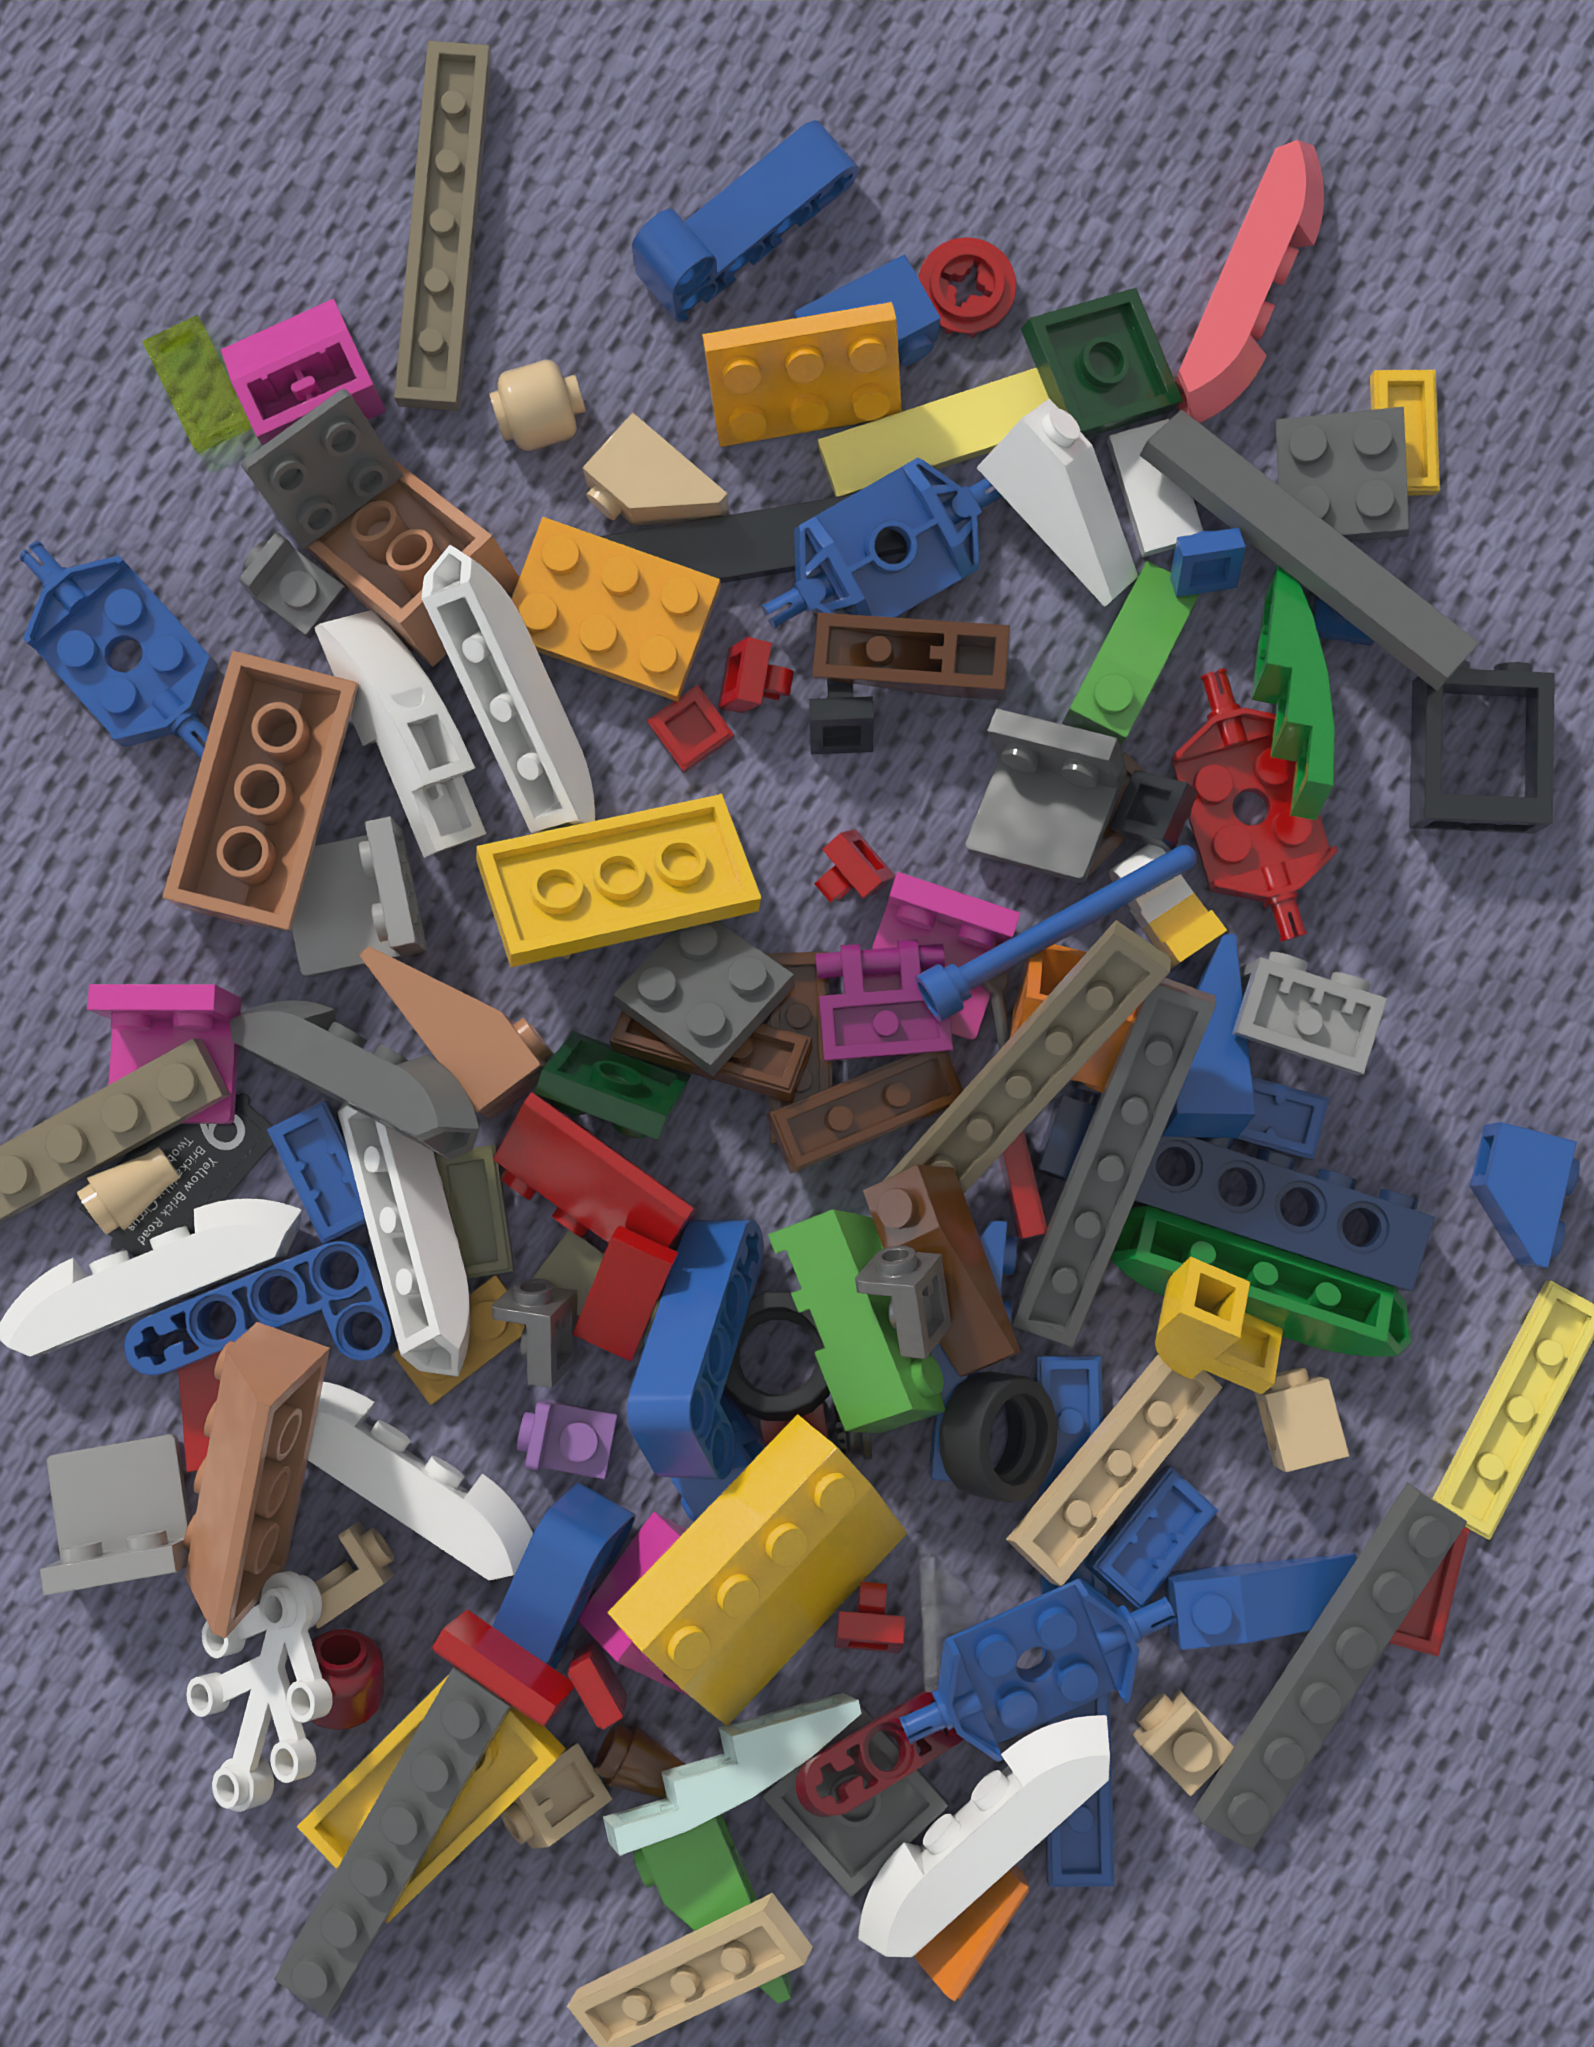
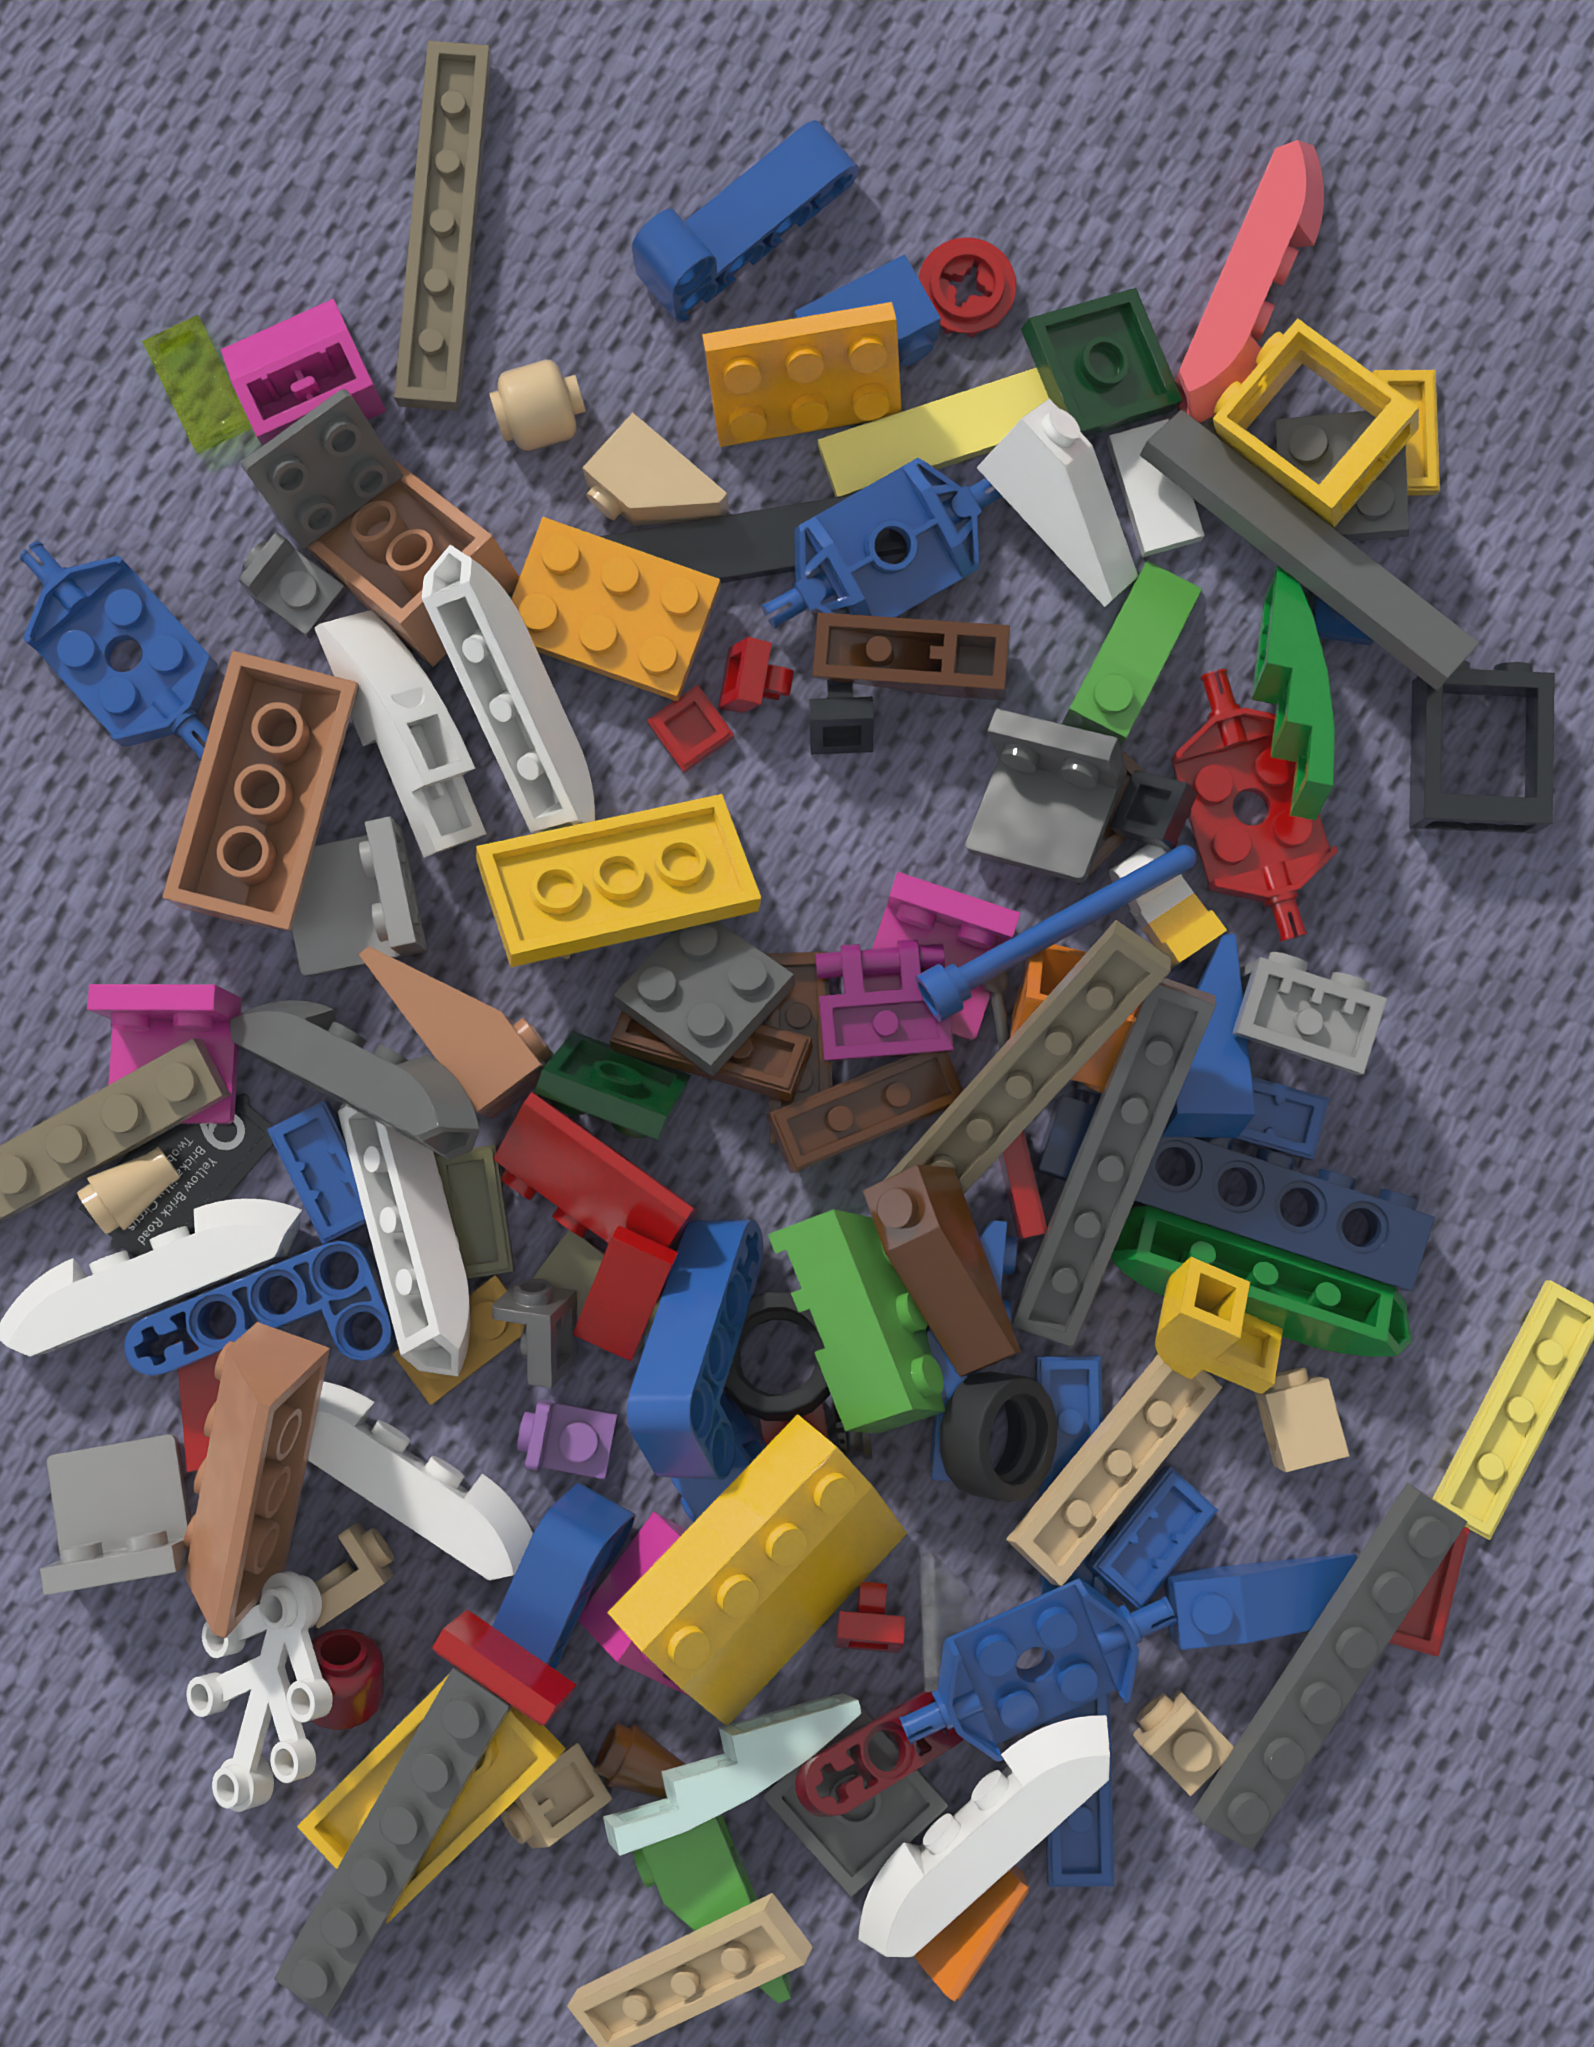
(597, 1685): red tile -> none
(854, 867): red tile -> none
(918, 1296): flat silver bracket -> none
(1207, 562): blue plate -> none
(1277, 361): none -> yellow window
(1522, 1188): blue slope -> none

